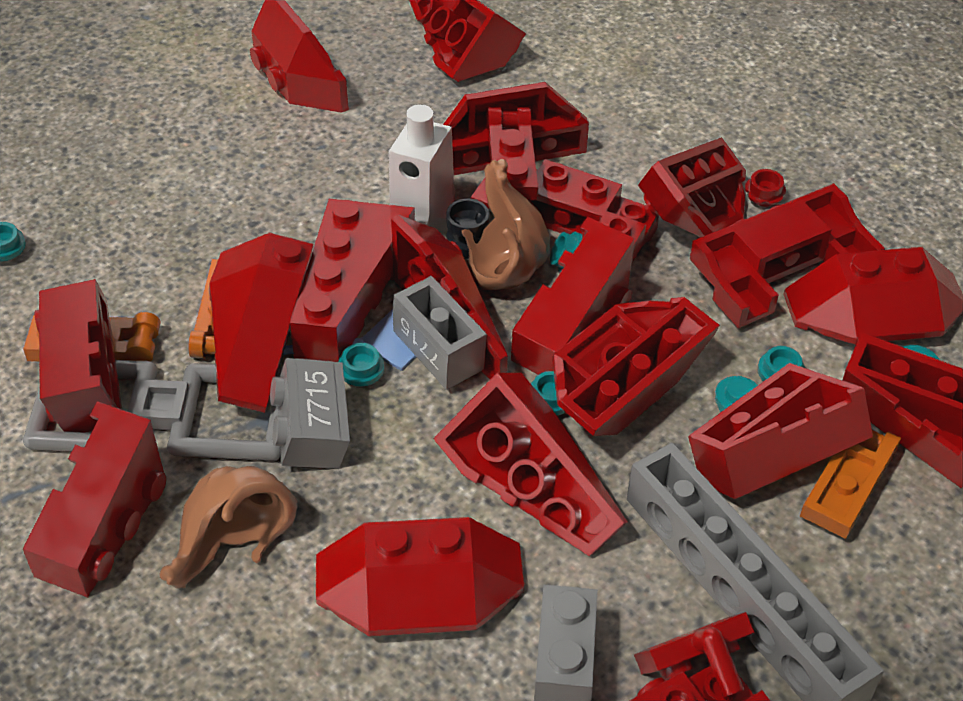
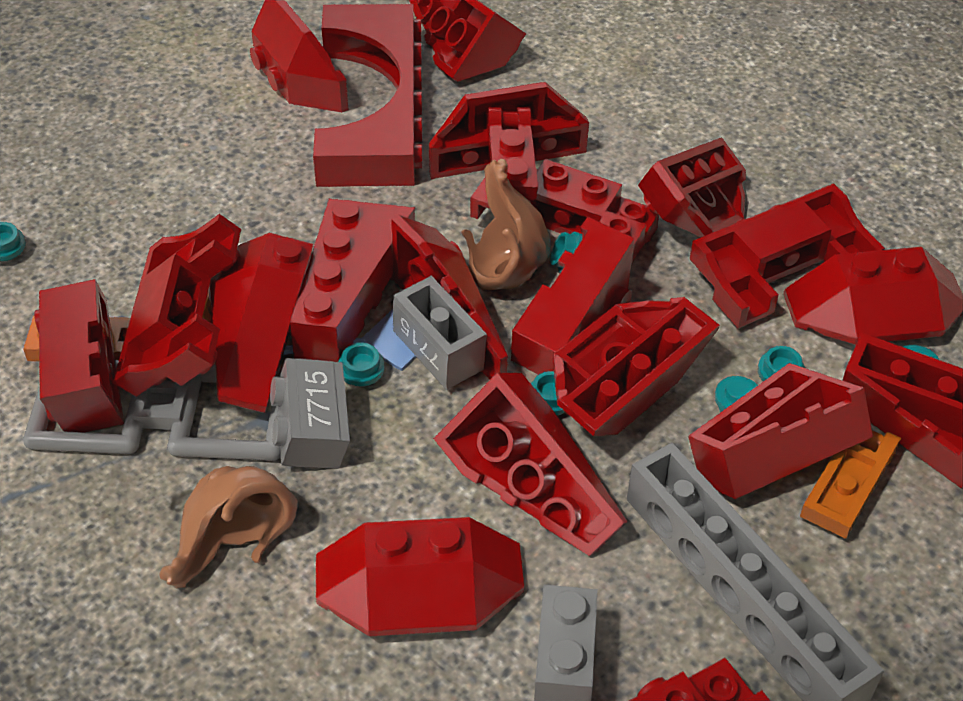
(100, 503): red wedge -> none
(167, 322): none -> red bracket
(381, 146): none -> red arch
(423, 168): white piece -> none
(468, 215): black wheel -> none
(715, 640): red plate -> none
(765, 187): red plate -> none

